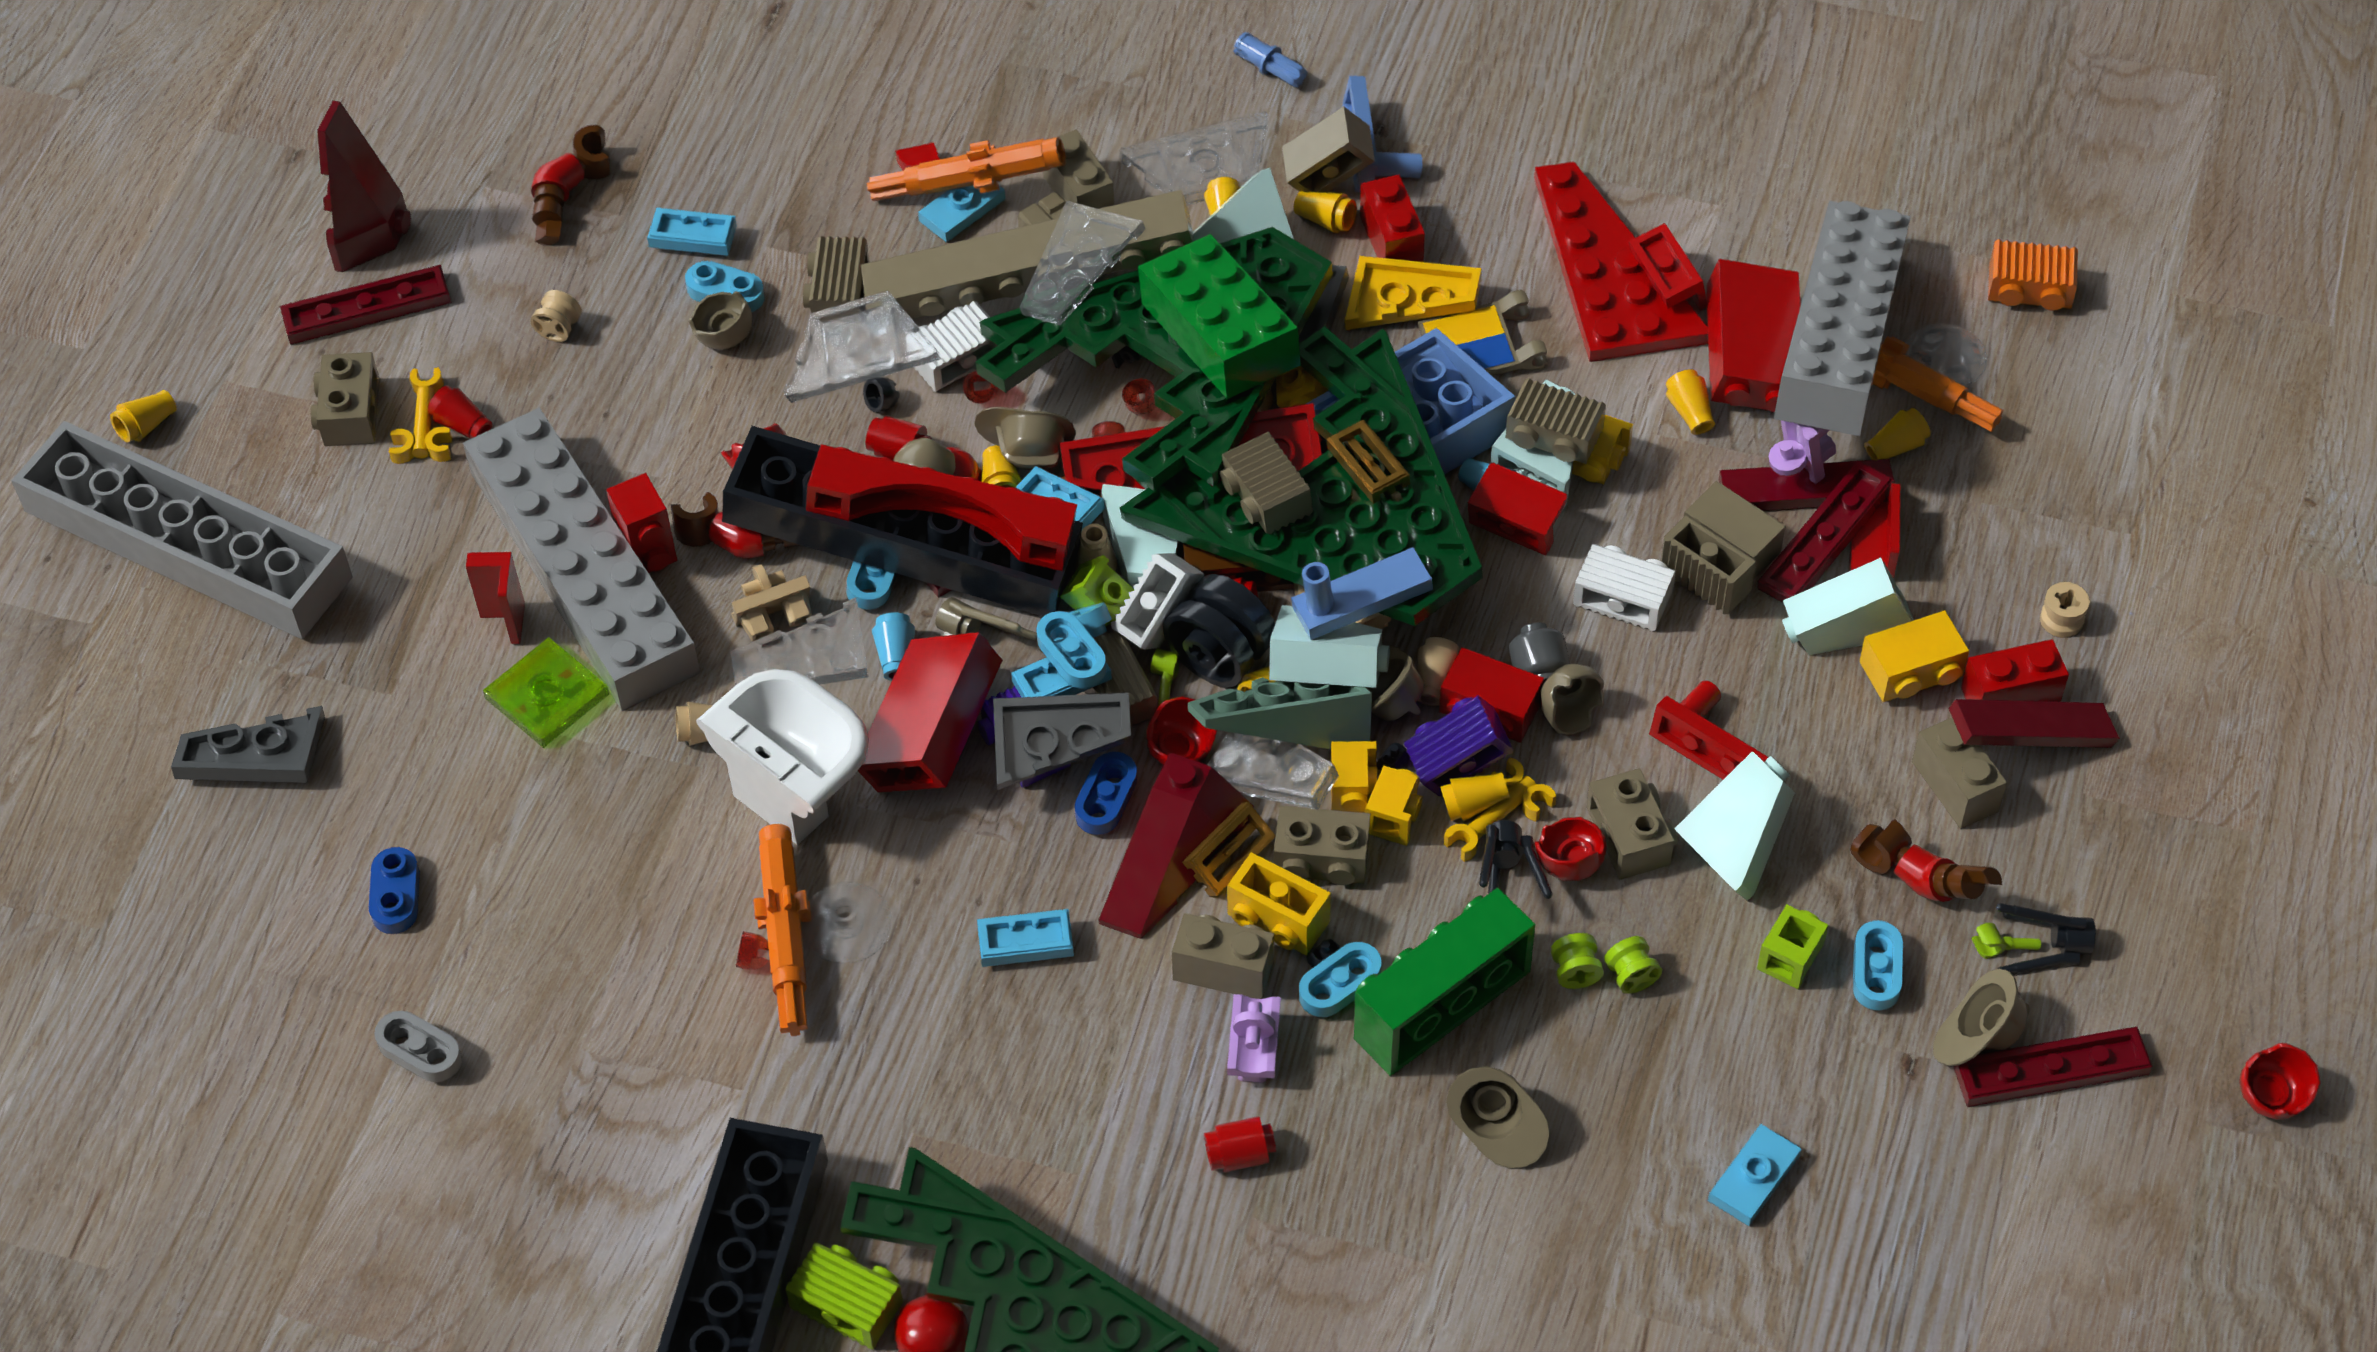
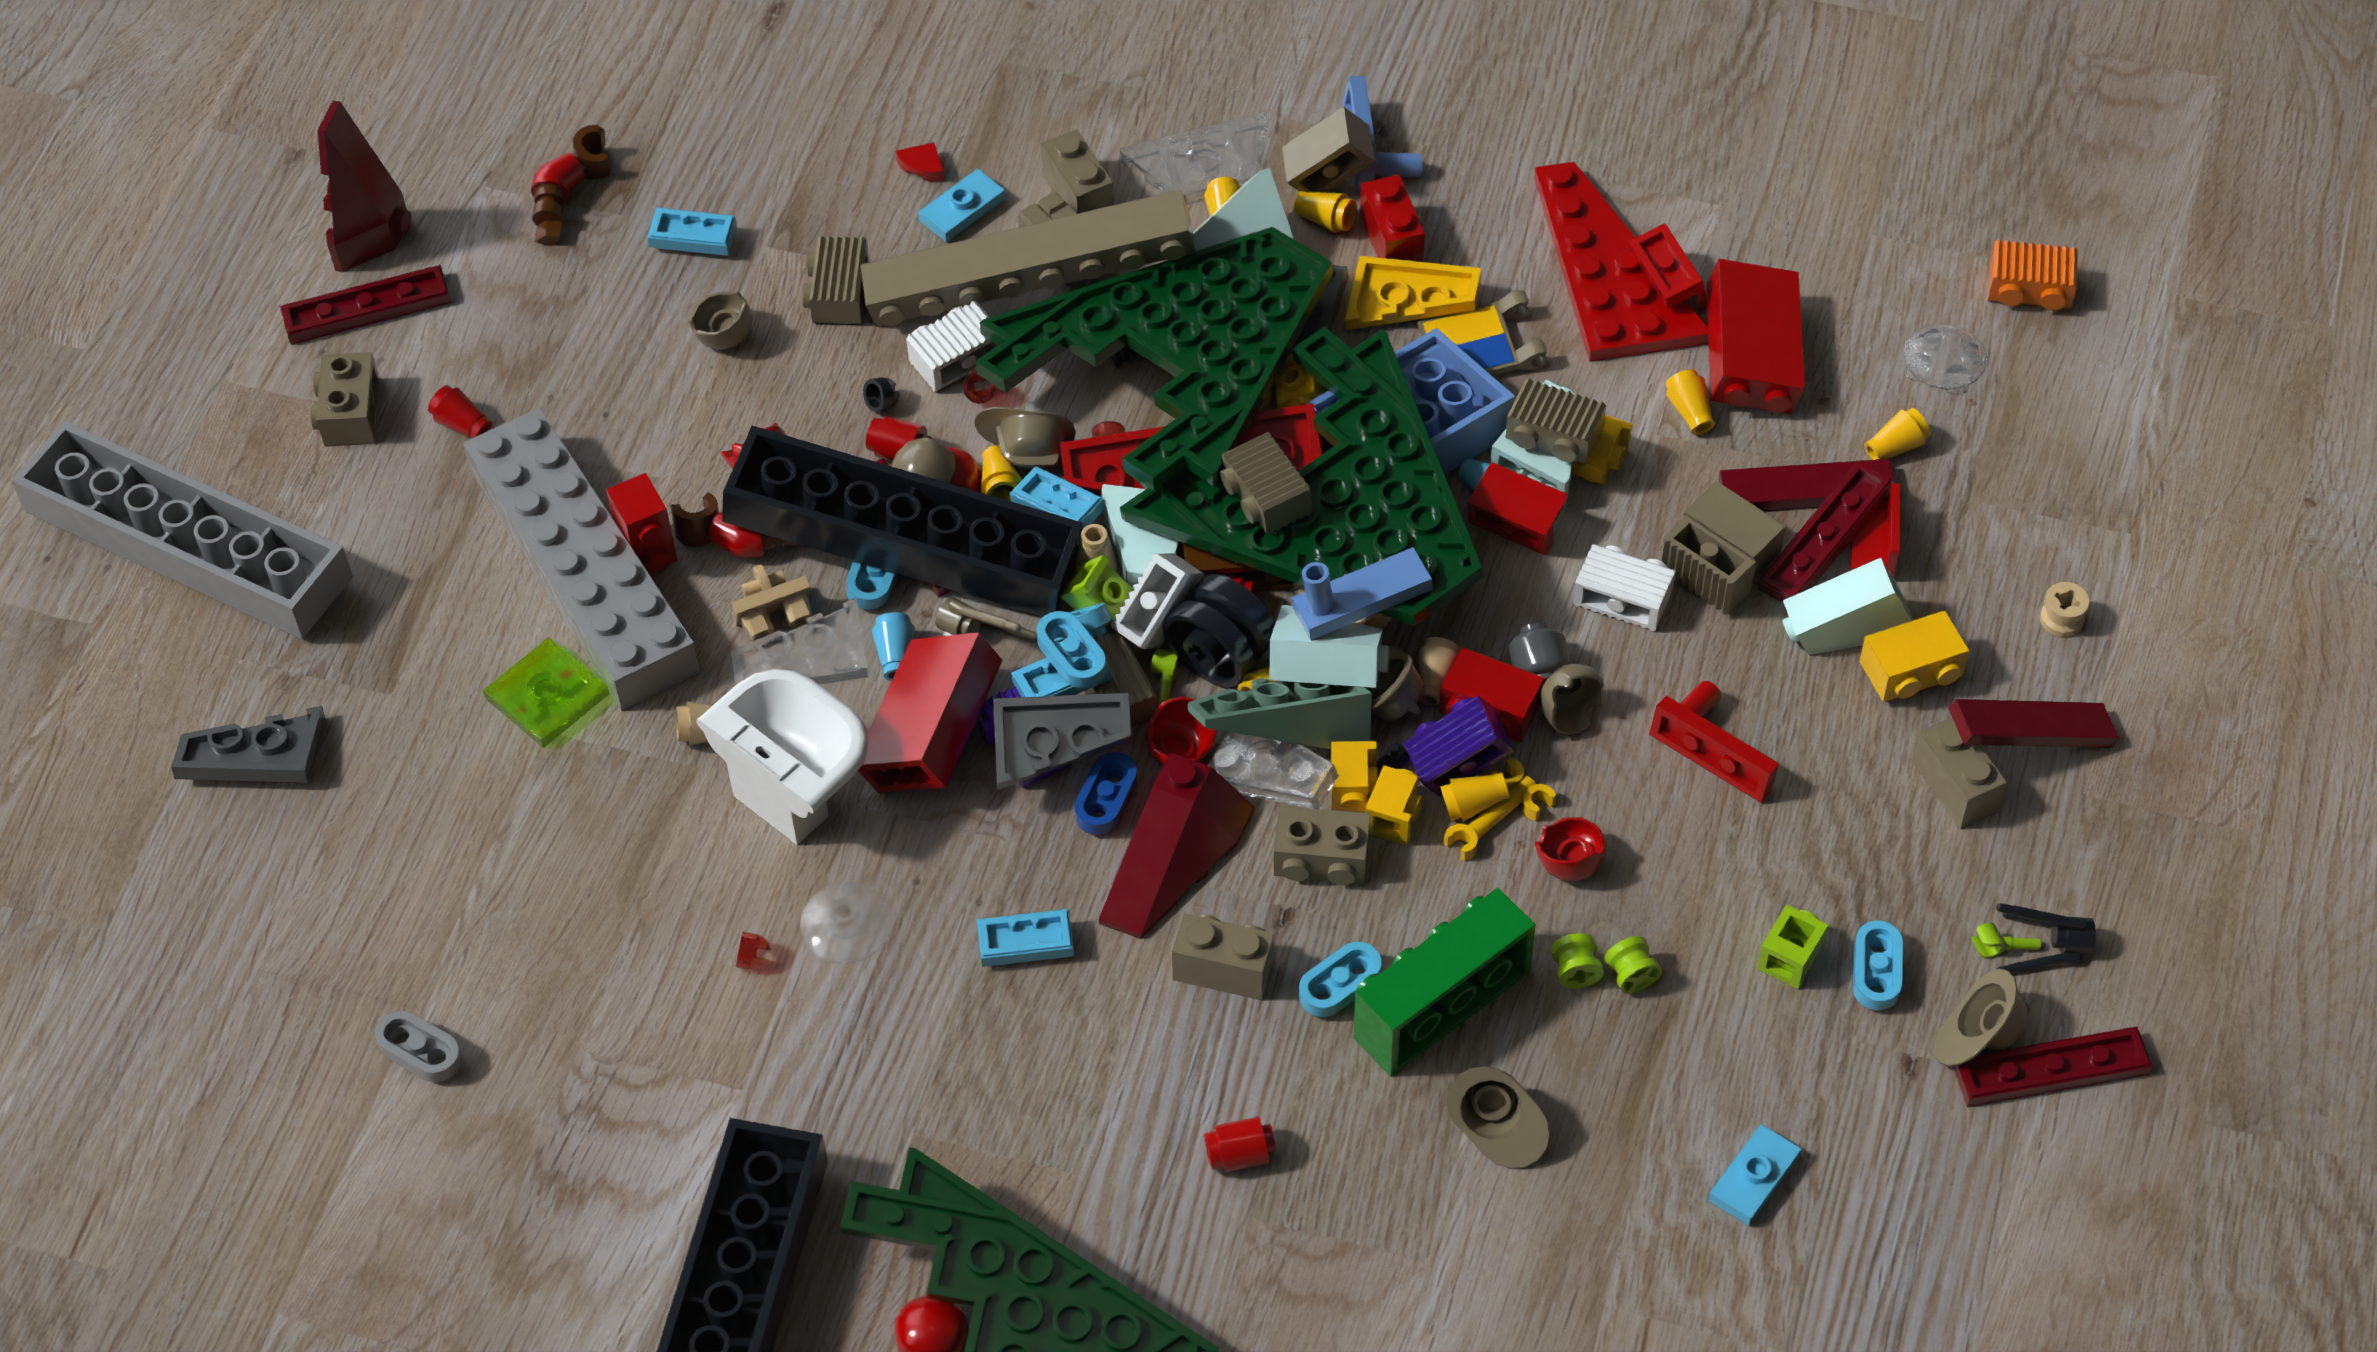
(140, 416): yellow cone -> none
(394, 886): blue plate -> none
(423, 440): yellow bar -> none
(497, 589): red panel -> none
(556, 316): tan wheel -> none
(711, 278): medium azure plate -> none
(782, 915): orange piece -> none
(845, 1294): lime brick -> none
(856, 345): clear wing -> none
(859, 484): red arch -> none
(980, 167): orange piece -> none
(1074, 258): clear wing -> none
(1131, 396): clear red hinge -> none
(1204, 872): pearl gold tile -> none
(1219, 316): green brick -> none
(1253, 1038): lavender hips -> none
(1269, 59): medium blue axle -> none
(1278, 903): yellow brick -> none
(1322, 951): black rock -> none
(1383, 482): pearl gold tile -> none
(1504, 850): black plant -> none
(1632, 823): dark tan brick -> none
(1741, 822): light aqua slope -> none
(1802, 448): lavender hips -> none
(1842, 318): light grey brick -> none
(1921, 870): reddish brown piece -> none
(1931, 385): orange piece -> none
(2017, 674): red brick -> none
(2280, 1081): red hair -> none

